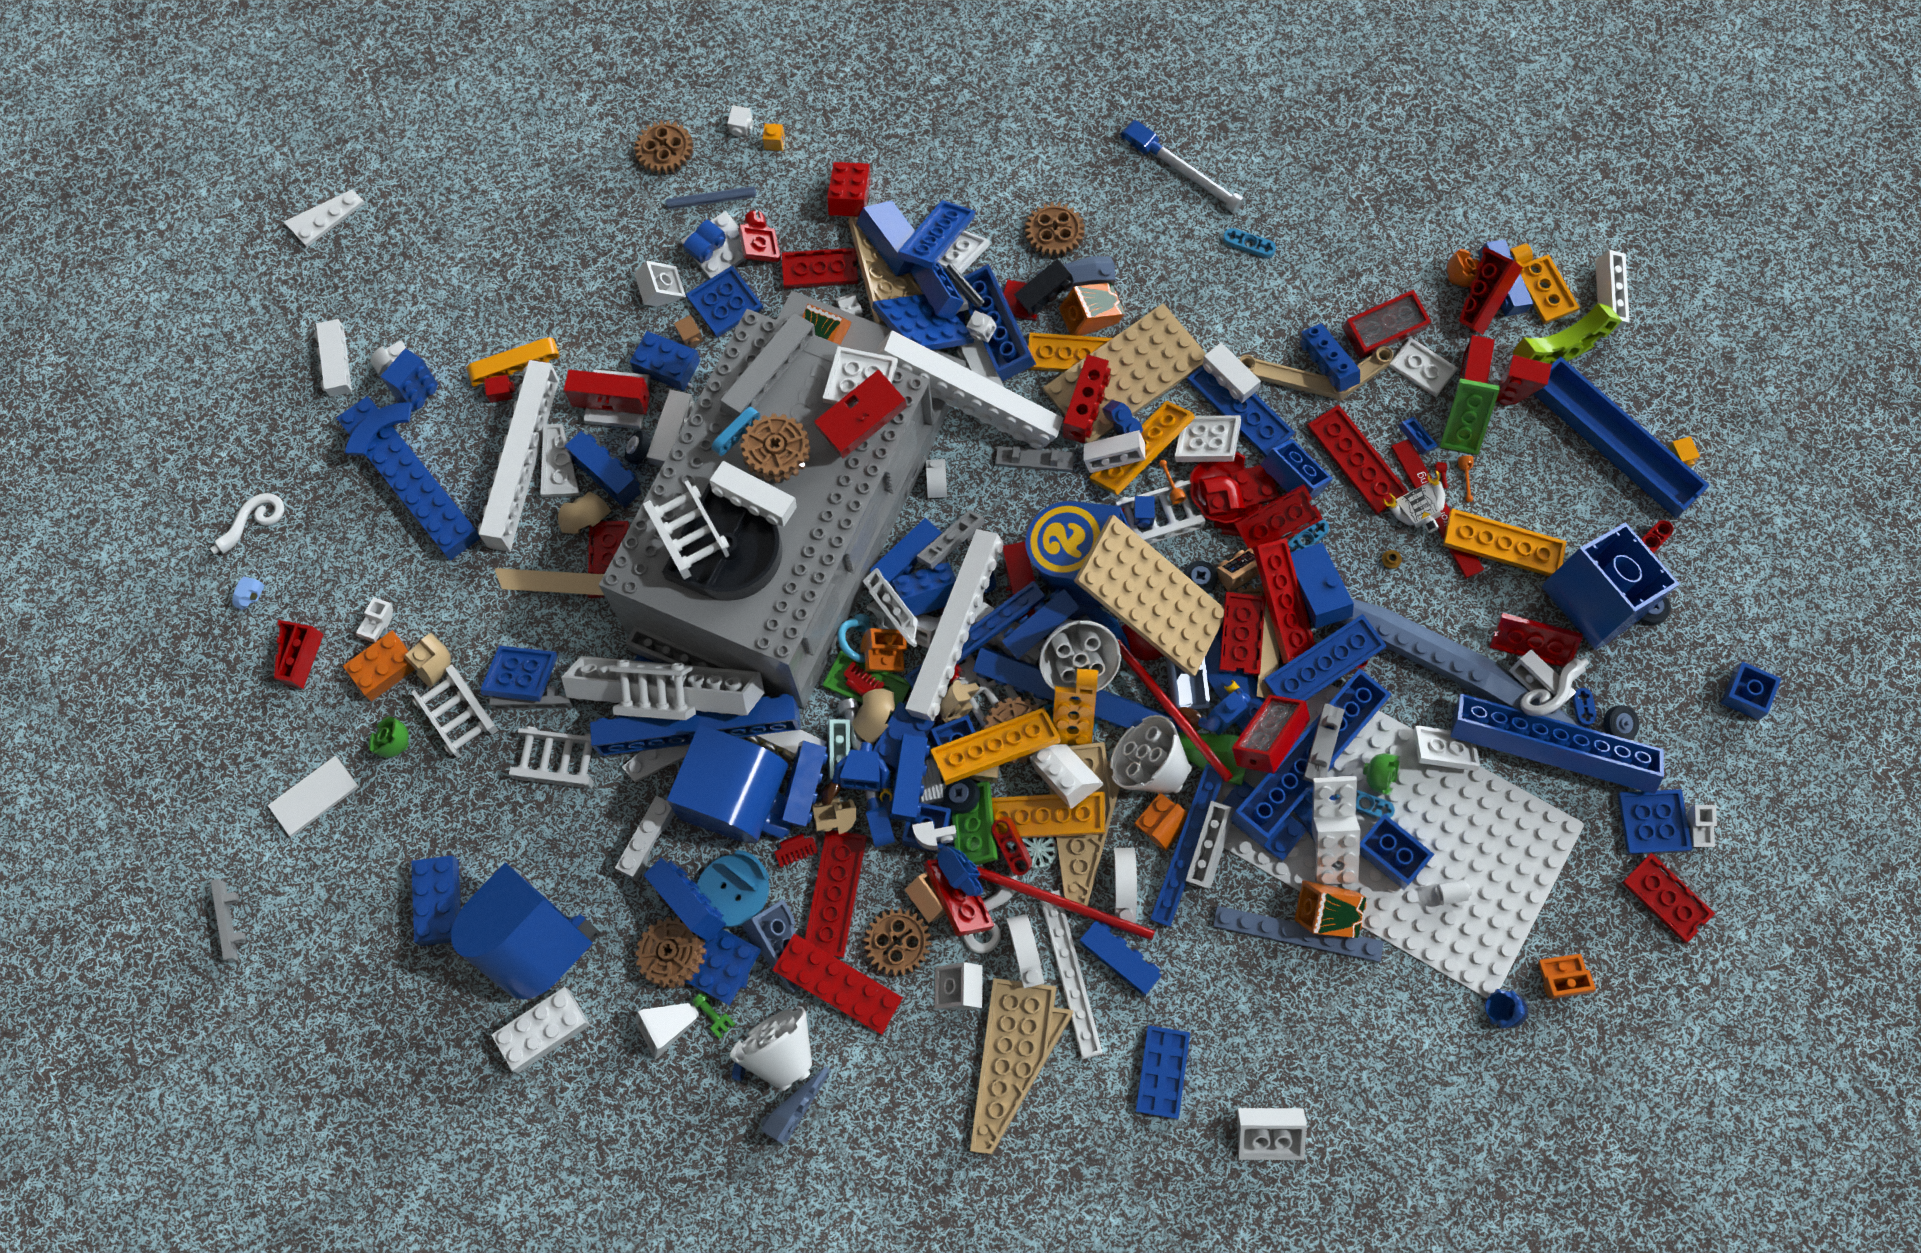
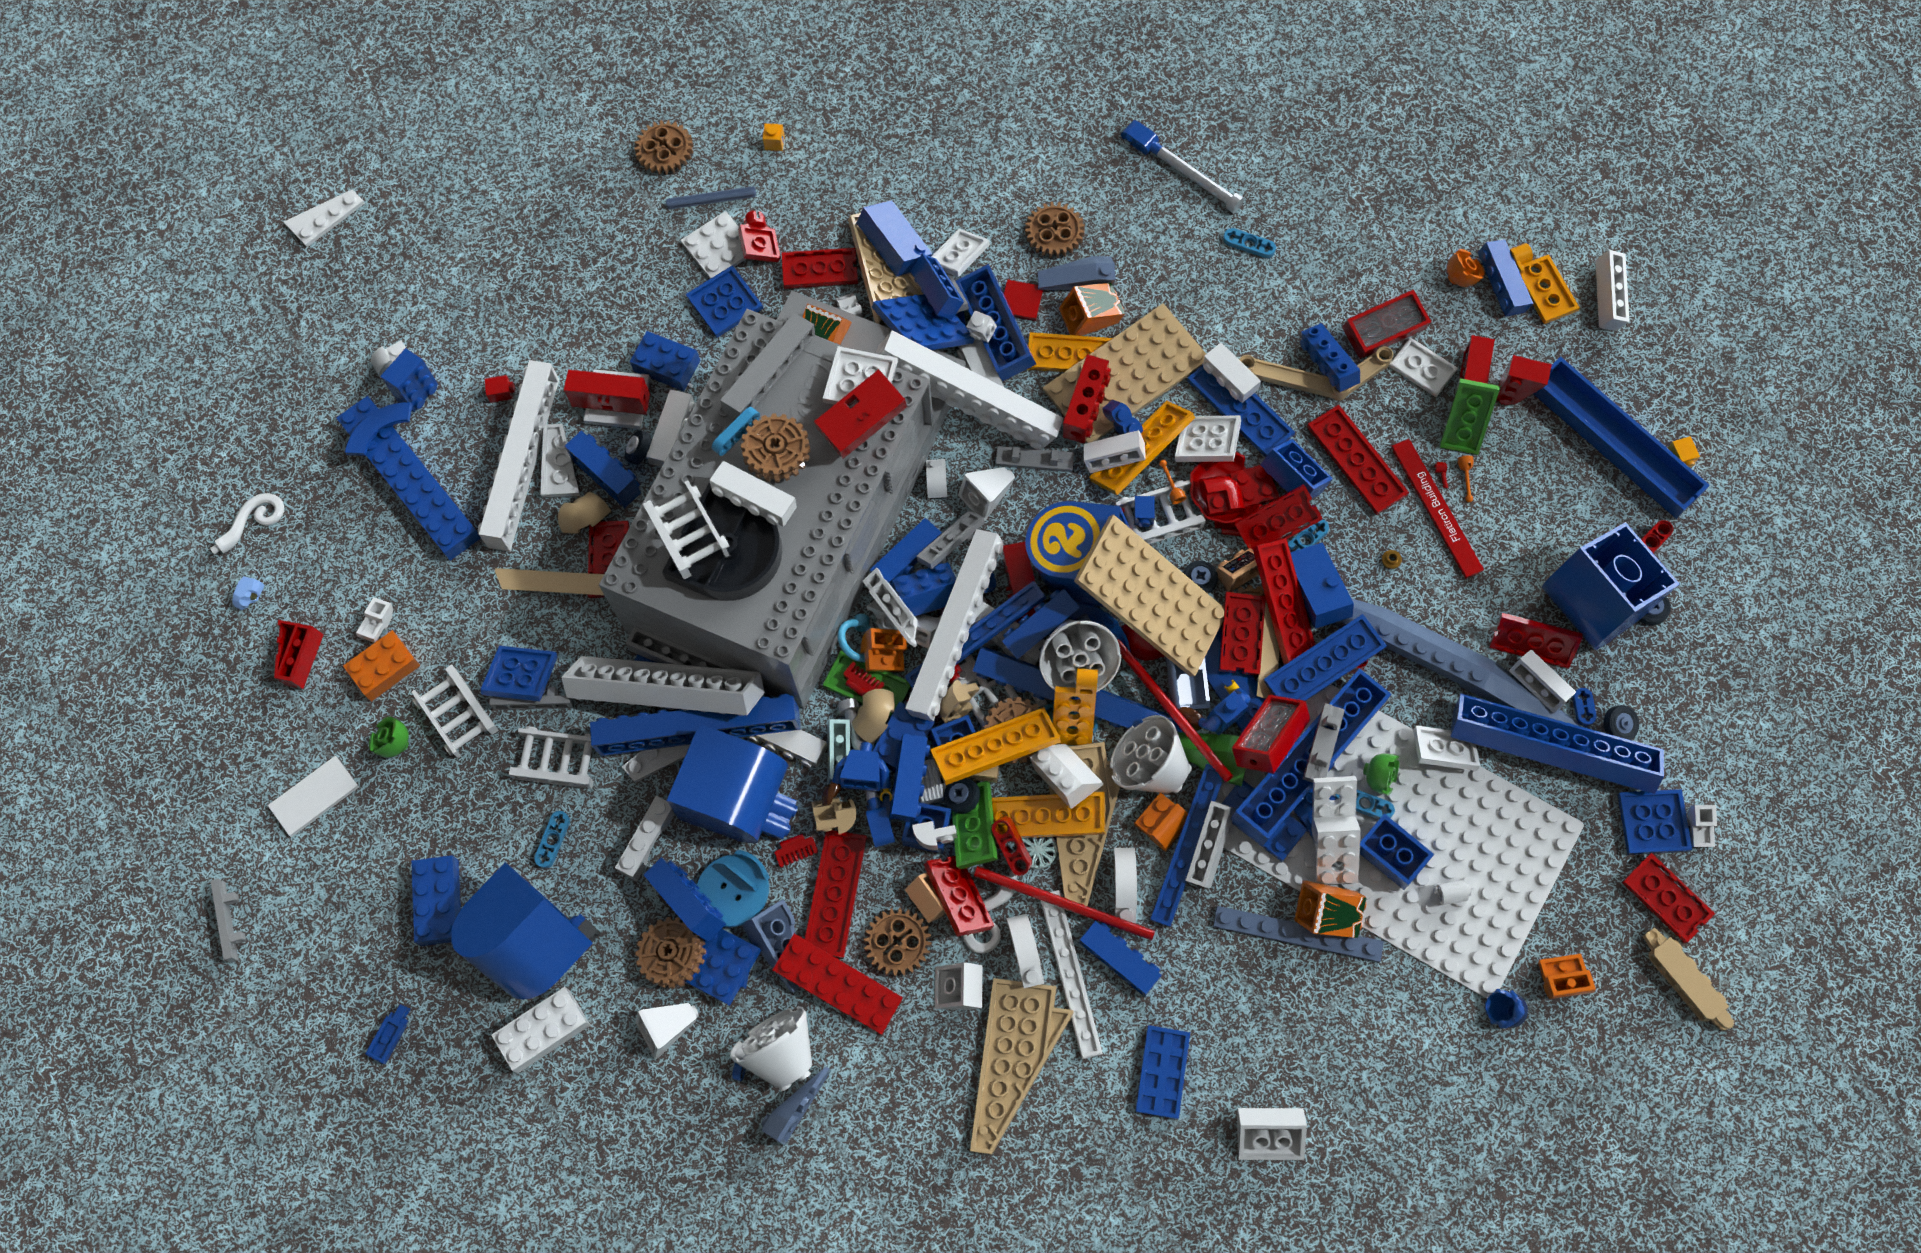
(333, 358): white brick -> none
(388, 1035): none -> blue hinge
(429, 659): tan brick -> none
(512, 360): light orange beam -> none
(552, 855): none -> dark azure beam
(645, 708): white fence -> none
(659, 283): white slope -> none
(688, 332): medium nougat brick -> none
(700, 1001): bright green hinge -> none
(704, 241): blue brick -> none
(740, 121): white brick -> none
(802, 784): blue brick -> none
(848, 189): red brick -> none
(936, 234): blue plate -> none
(960, 871): blue hinge -> none
(964, 286): dark grey axle -> none
(985, 489): none -> white slope
(1044, 288): black brick -> none
(1417, 435): blue tile -> none
(1420, 505): torso -> none
(1488, 290): red wedge -> none
(1504, 543): light orange plate -> none
(1567, 676): white plant -> none
(1573, 340): lime brick -> none
(1688, 980): none -> tan hinge
(1751, 691): blue brick -> none

